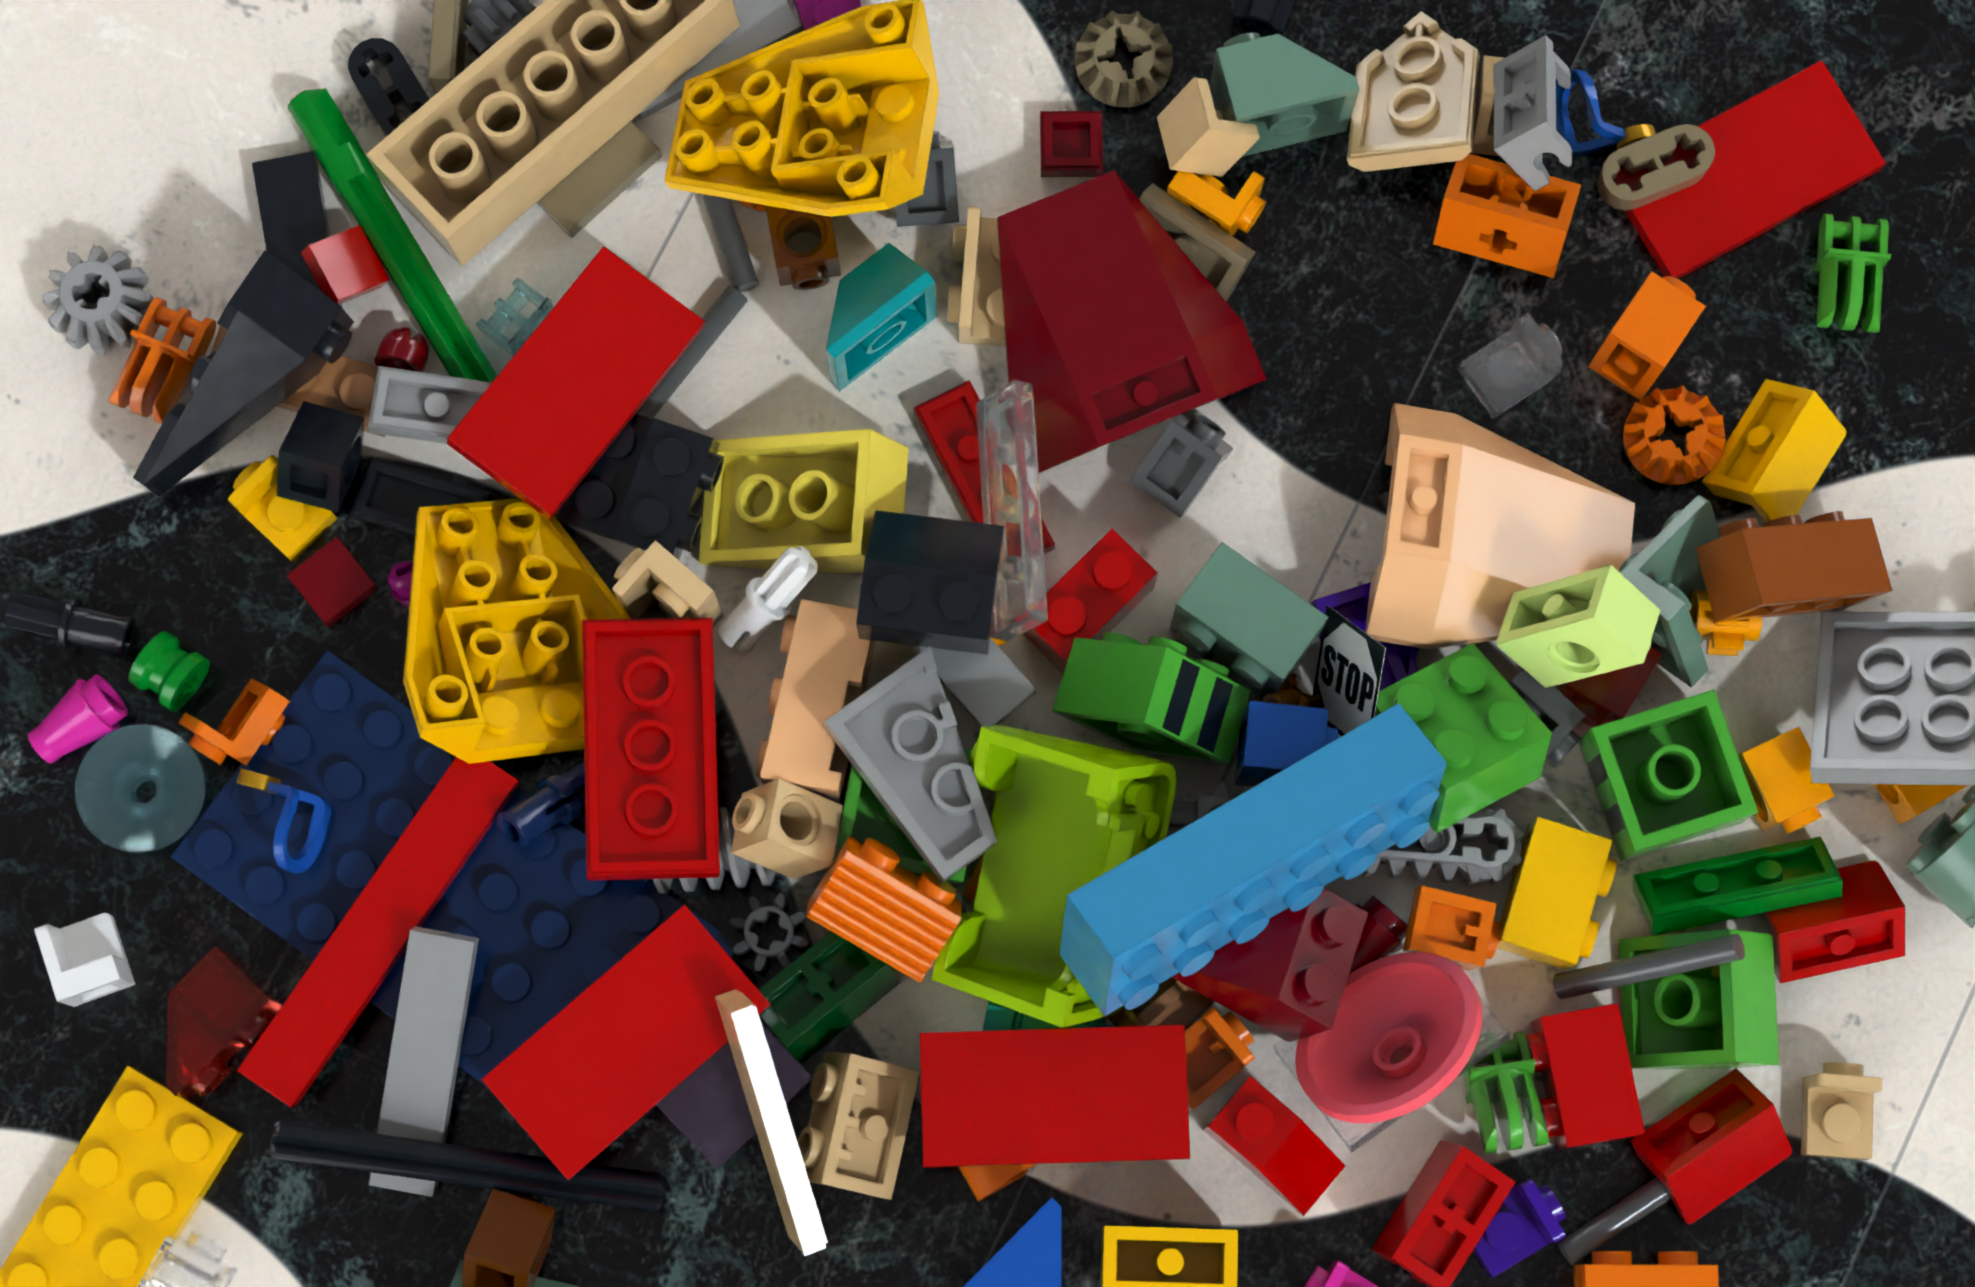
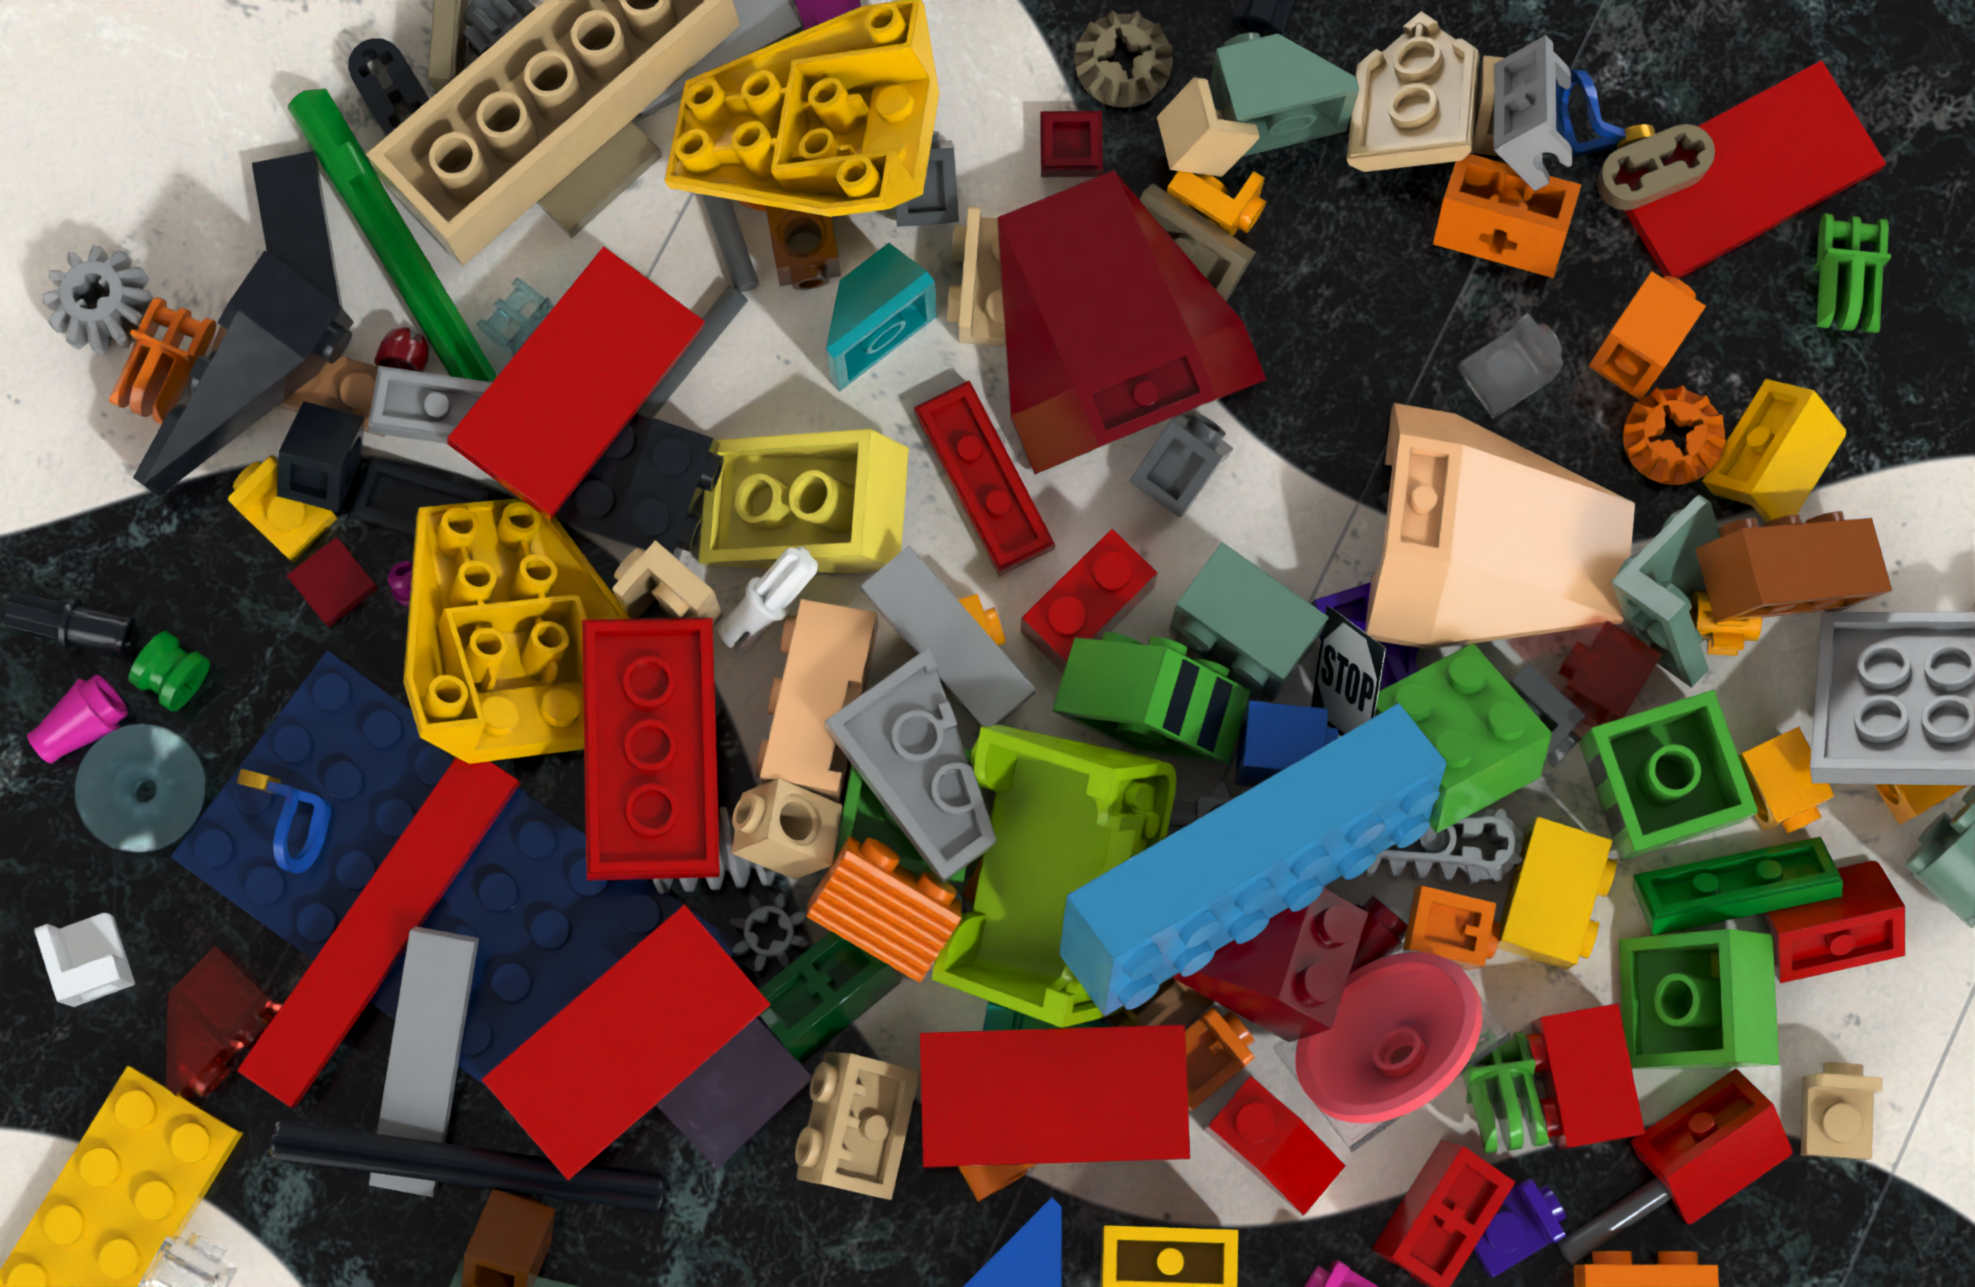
(246, 726): orange bracket -> none
(345, 265): red tile -> none
(555, 801): dark blue pin -> none
(771, 1121): tile -> none
(929, 582): black slope -> none
(1013, 501): clear tile -> none
(1292, 695): clear orange hand -> none
(1578, 627): yellowish green brick -> none
(1649, 966): dark grey bar -> none

